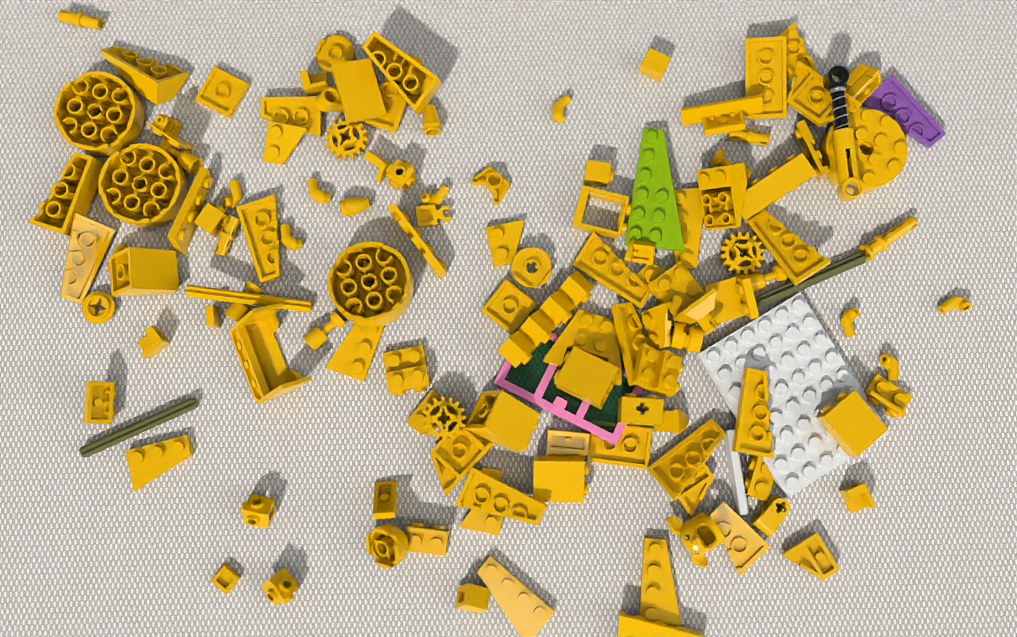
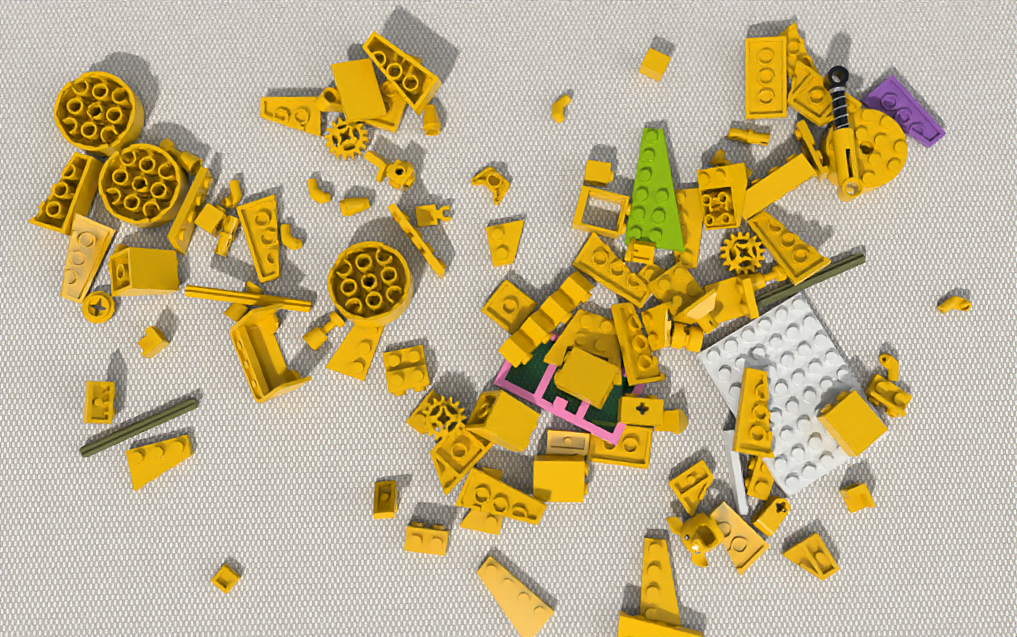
(80, 19): yellow pin -> none
(148, 77): yellow wedge -> none
(169, 128): yellow hinge -> none
(212, 316): yellow tile -> none
(222, 92): yellow tile -> none
(258, 511): yellow brick -> none
(280, 587): yellow brick -> none
(281, 141): yellow wing -> none
(314, 83): yellow panel -> none
(333, 50): yellow tile -> none
(387, 545): yellow cylinder -> none
(435, 198): yellow arm -> none
(472, 598): yellow panel -> none
(519, 268): yellow plate -> none
(657, 371): yellow plate -> none
(683, 461): yellow wing -> none
(722, 115): yellow bracket -> none
(847, 319): yellow arm -> none
(862, 82): yellow brick -> none
(880, 242): yellow pin -> none

